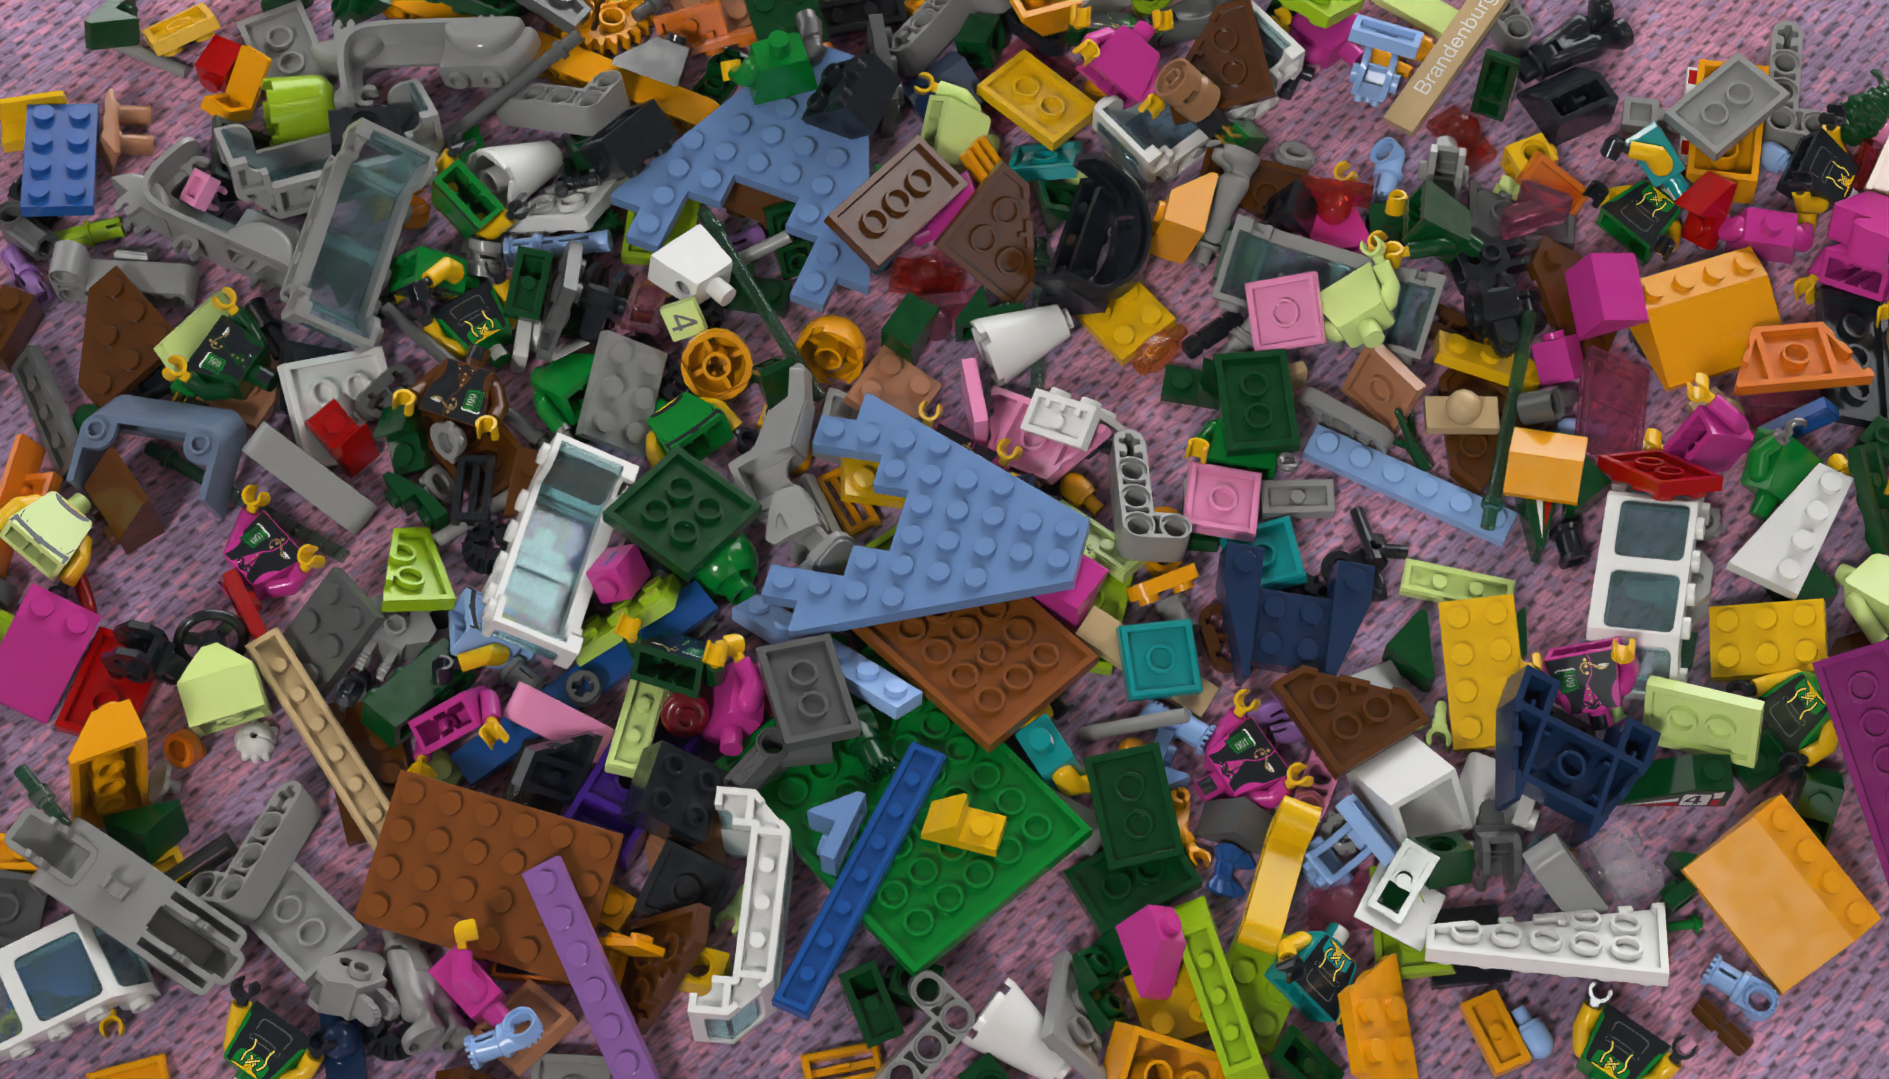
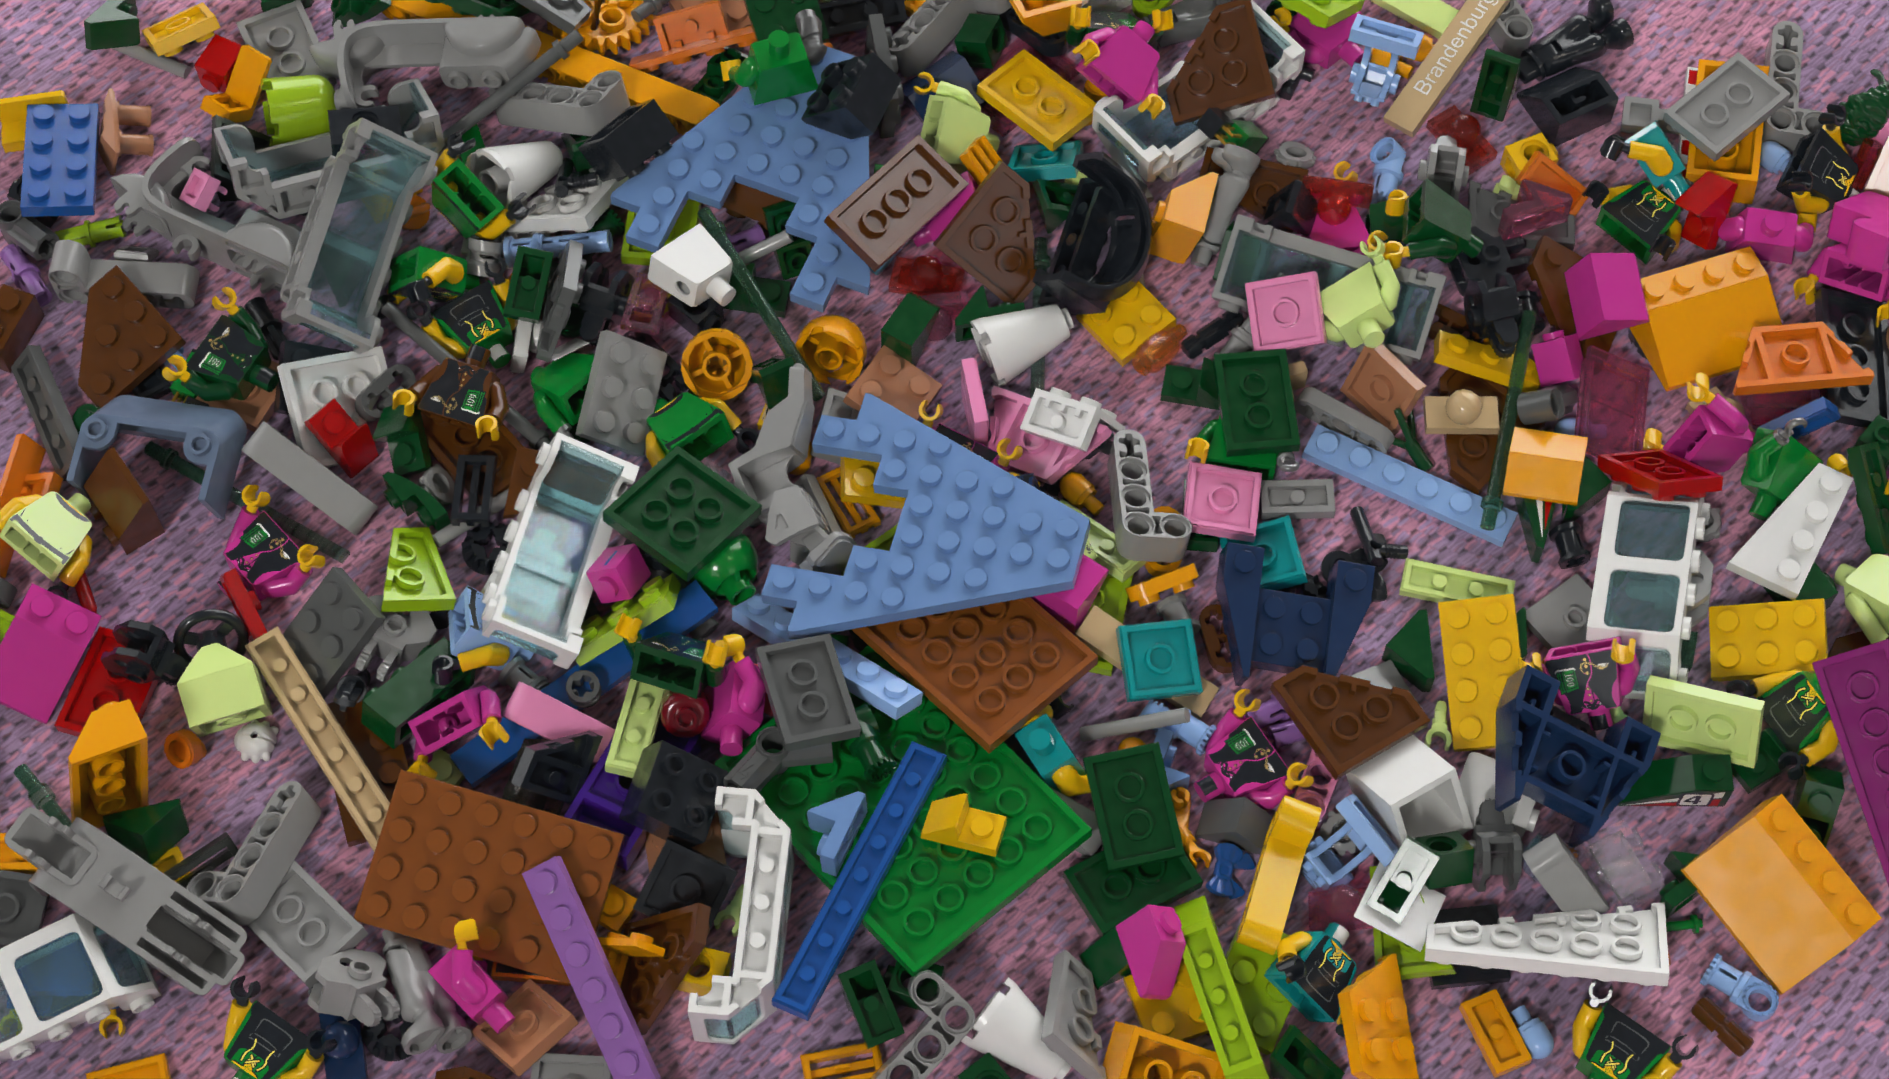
(160, 782): light grey plant -> none
(191, 332): yellowish green tile -> none
(448, 440): light grey animal -> none
(502, 1039): light blue connector -> none
(659, 58): slope -> none
(683, 318): yellowish green tile -> none
(1093, 977): dark green slope -> none
(1187, 90): medium nougat wheel -> none
(1562, 614): none -> light grey plate

